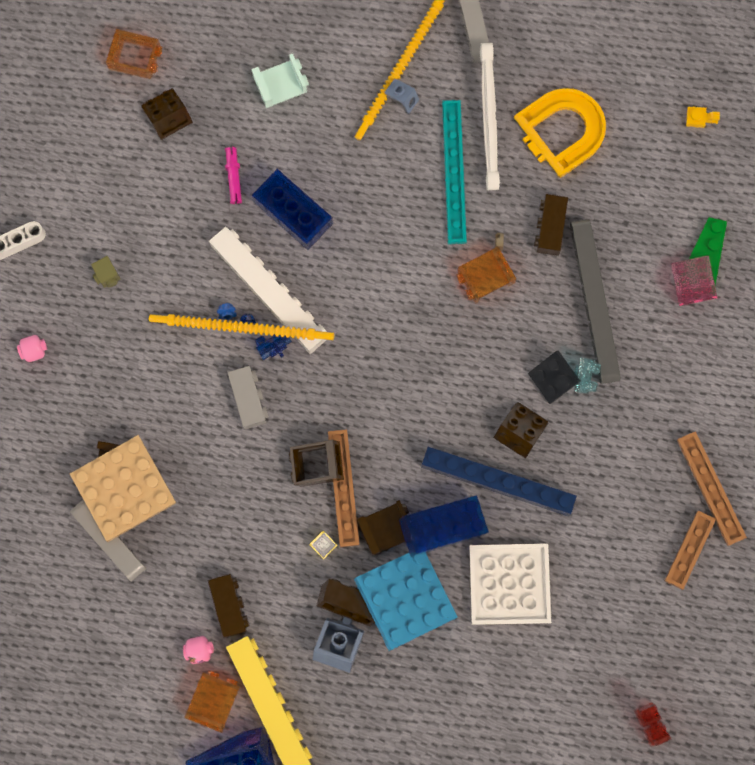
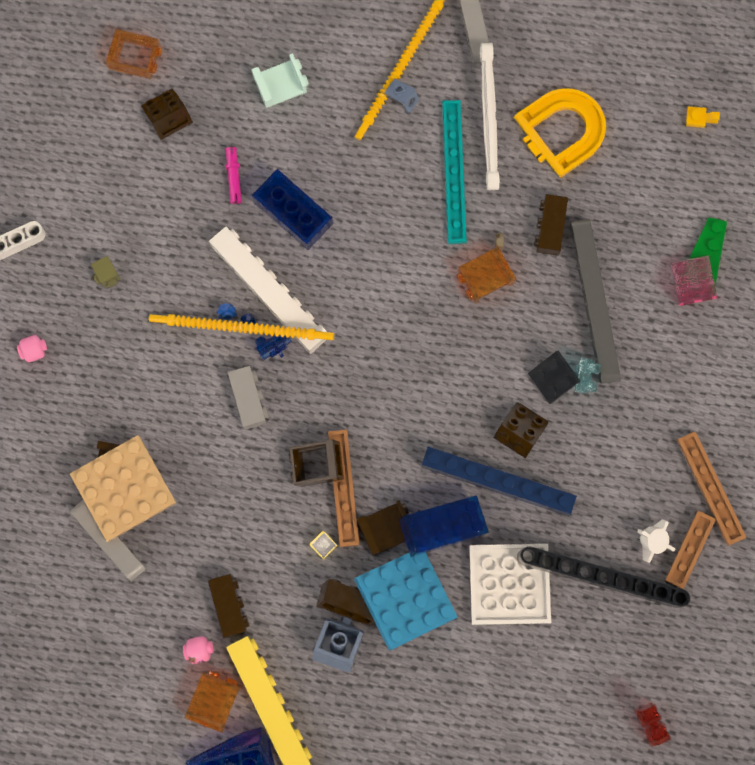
(612, 577): none -> black beam
(654, 540): none -> white piece

